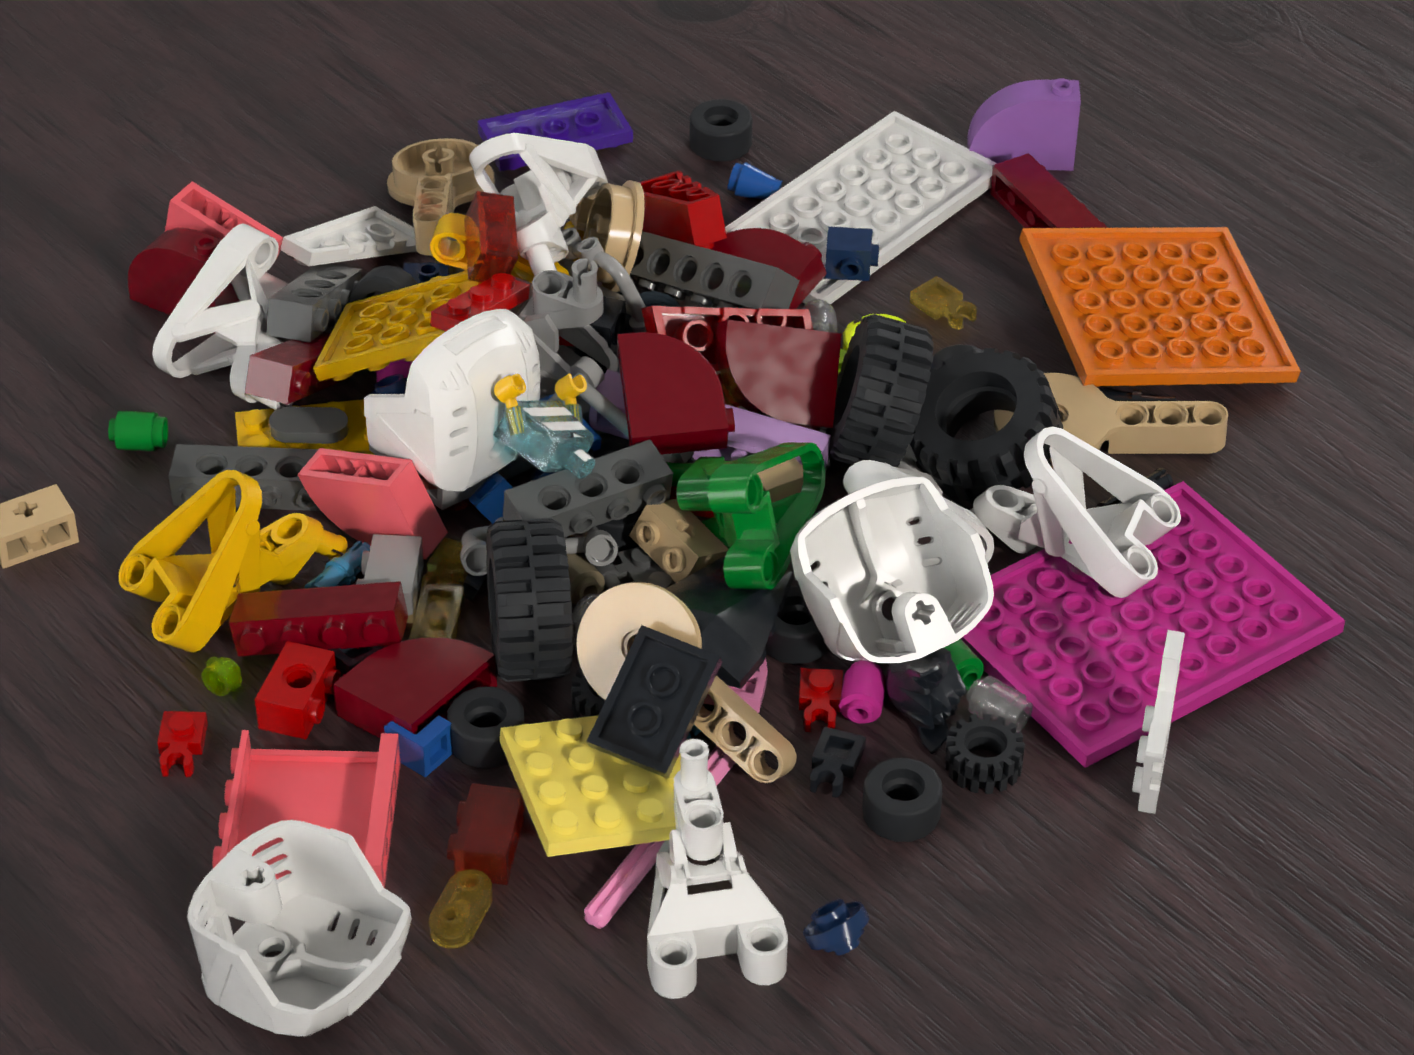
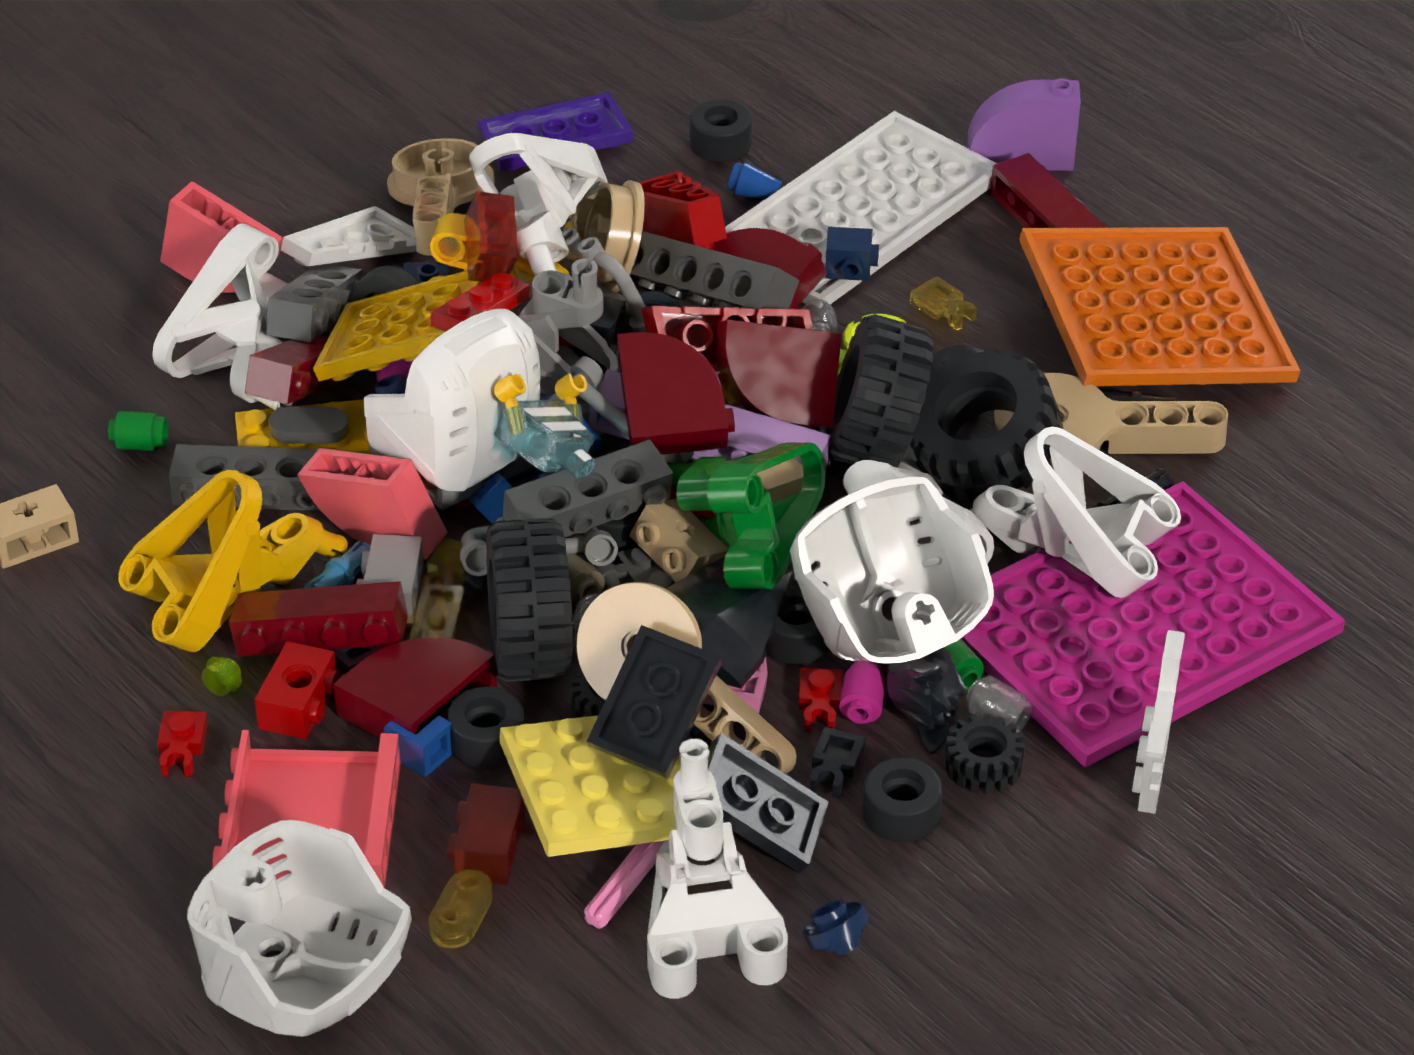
(168, 268): dark red brick -> none
(766, 803): none -> plate

